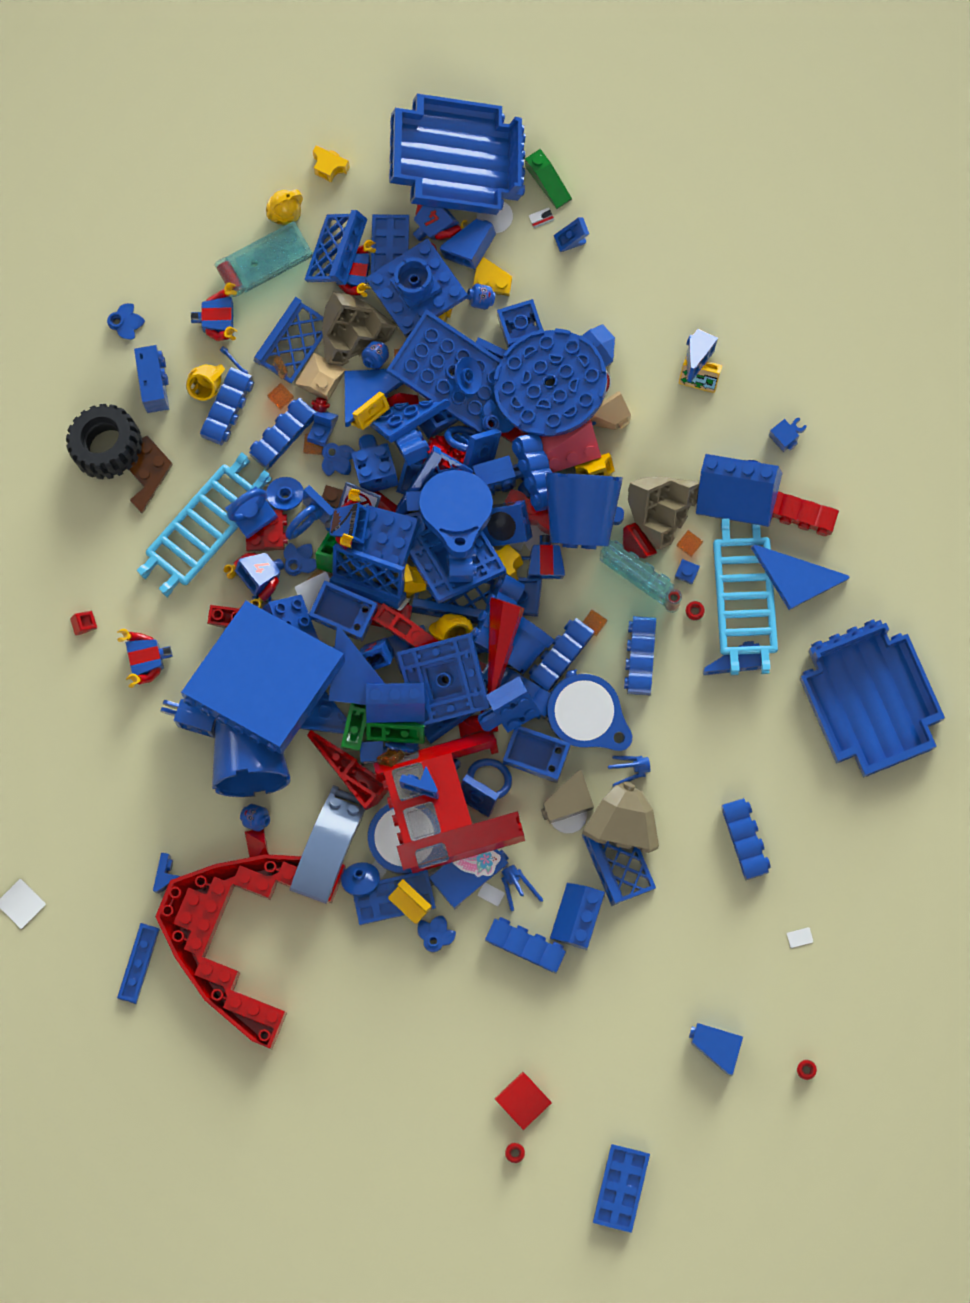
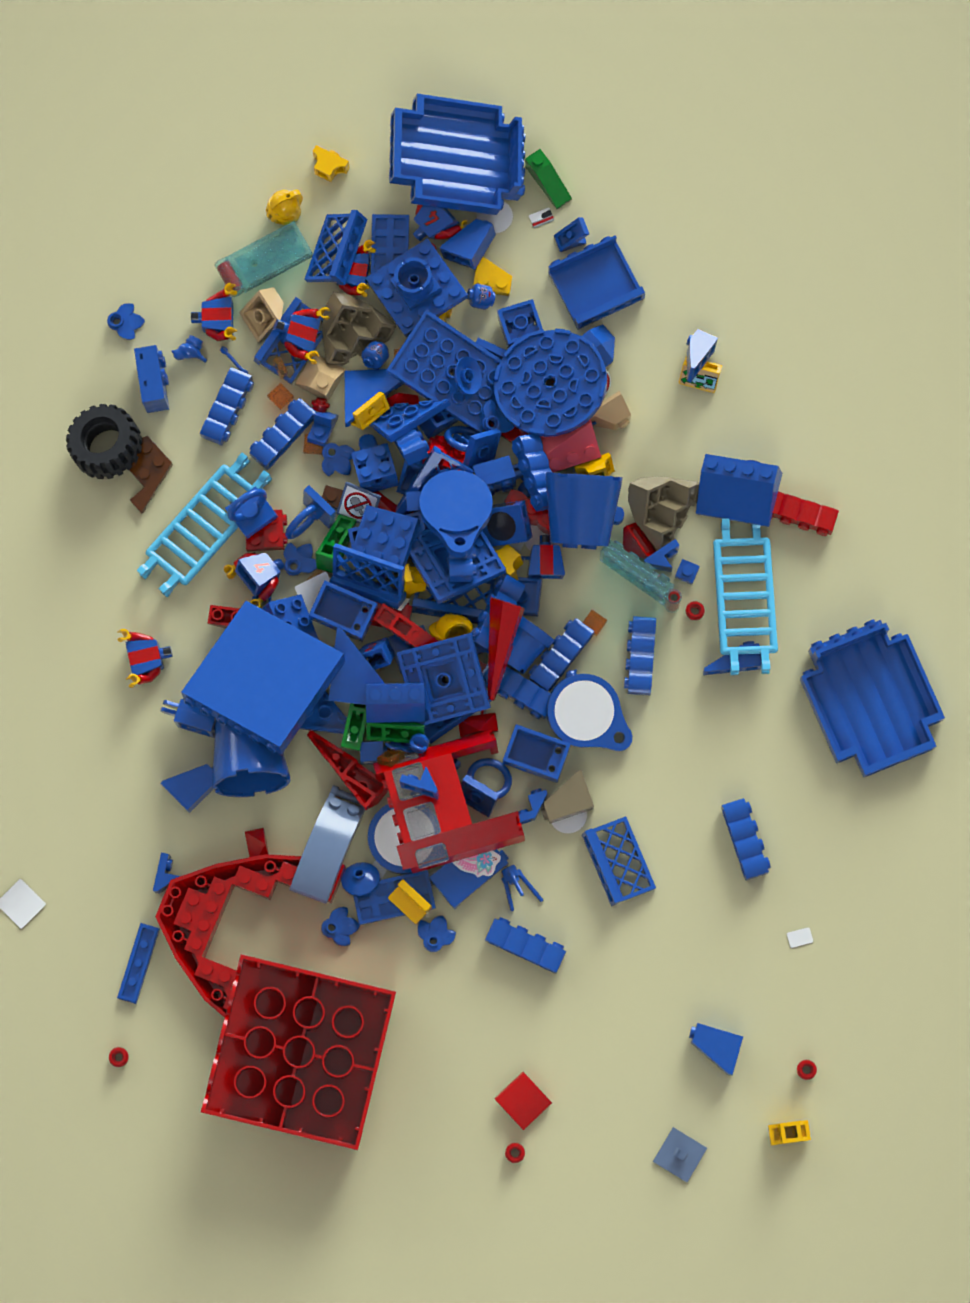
(83, 622): red slope -> none
(112, 1057): none -> red plate
(189, 350): none -> blue animal
(191, 786): none -> blue slope
(205, 379): yellow helmet -> none
(255, 817): blue head -> none
(262, 312): none -> tan slope
(284, 487): blue dish -> none
(298, 1052): none -> red piece
(300, 332): none -> torso
(342, 925): none -> blue plate
(349, 521): torso -> none
(419, 743): none -> blue tile
(491, 894): white sticker -> none
(510, 706): blue brick -> none
(536, 802): none -> blue slope
(577, 915): blue slope -> none
(595, 282): none -> blue panel
(621, 1188): blue plate -> none
(624, 819): dark tan brick -> none
(639, 764): blue plant -> none
(658, 559): none -> blue slope
(680, 1154): none -> sand blue piece
(689, 543): clear orange tile -> none
(786, 435): blue brick -> none
(789, 1132): none -> yellow brick
(795, 578): blue tile -> none

